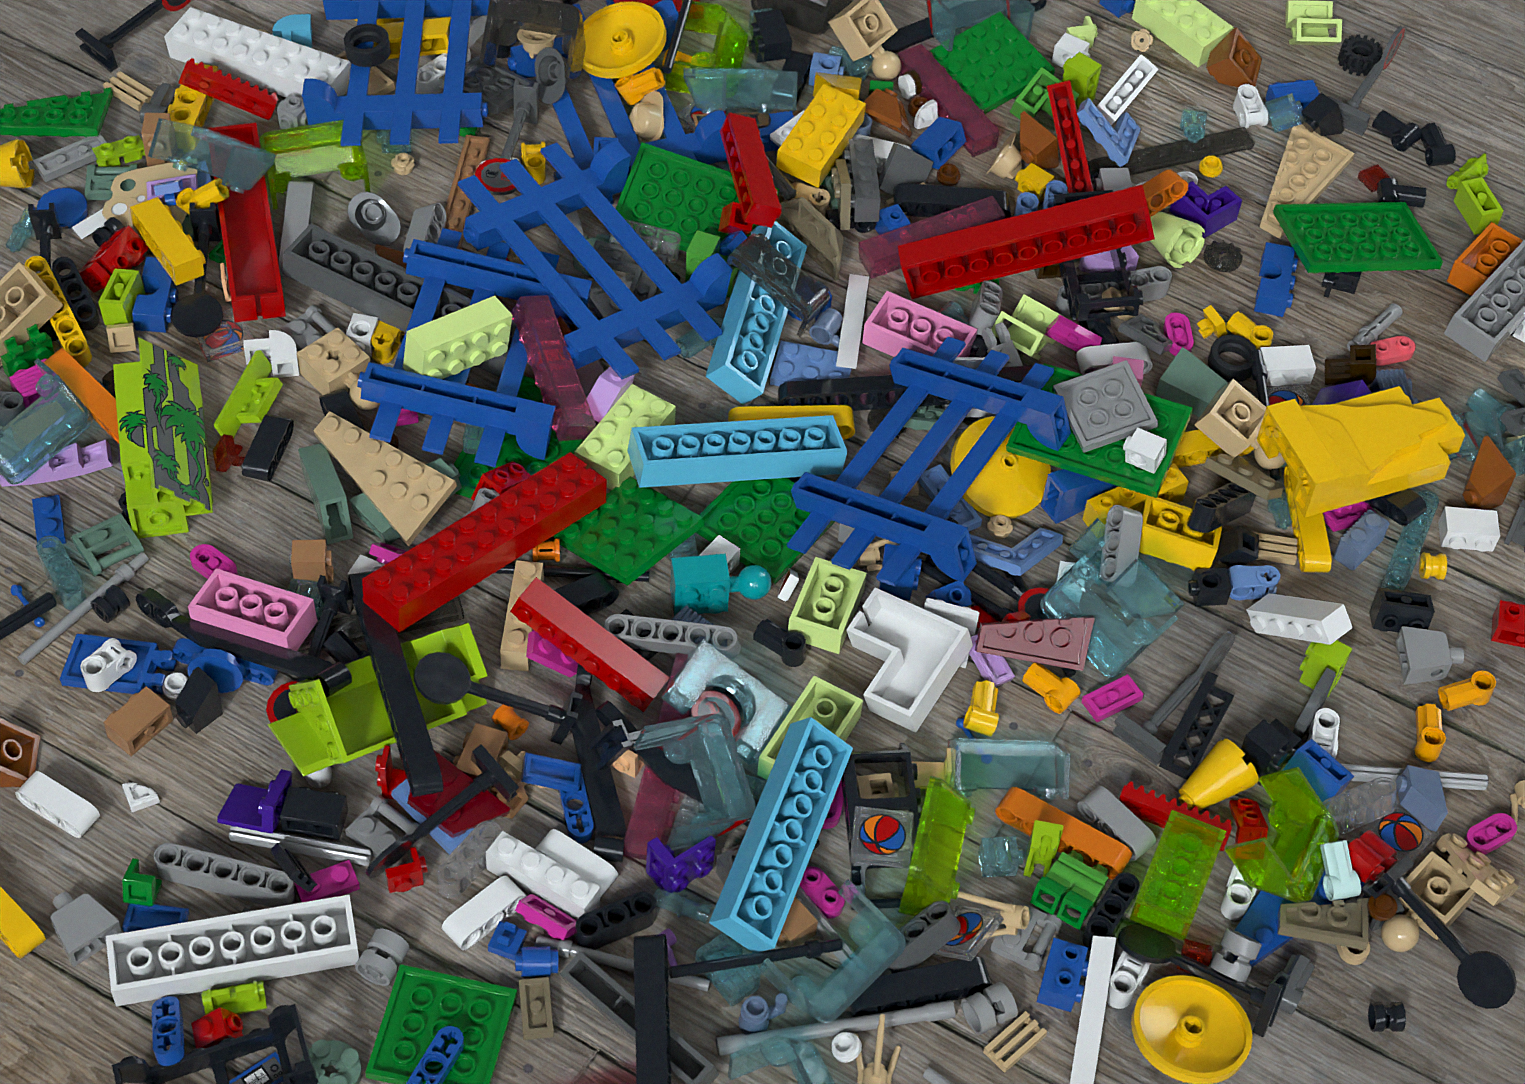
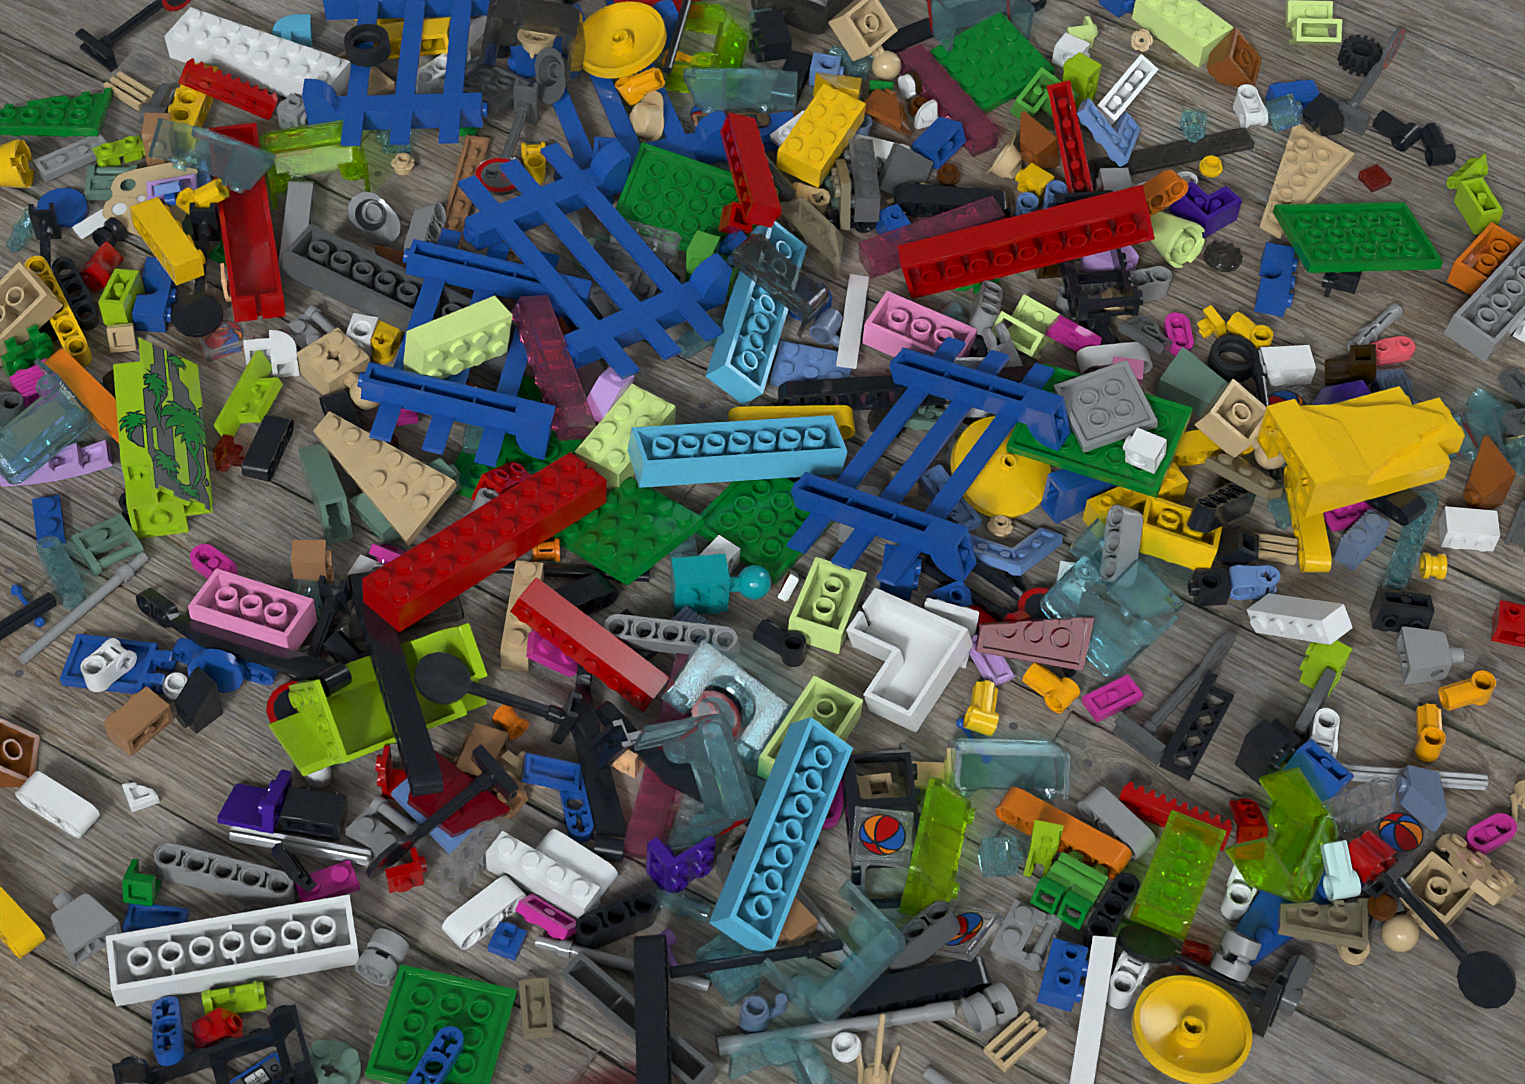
(110, 603): black wheel -> none
(121, 251): red brick -> none
(536, 961): blue brick -> none
(820, 890): dark pink plate -> none
(872, 555): tan plant -> none
(1014, 915): tan plant -> none
(1218, 777): yellow cone -> none
(1386, 1016): black wheel -> none
(1390, 191): black piece -> none

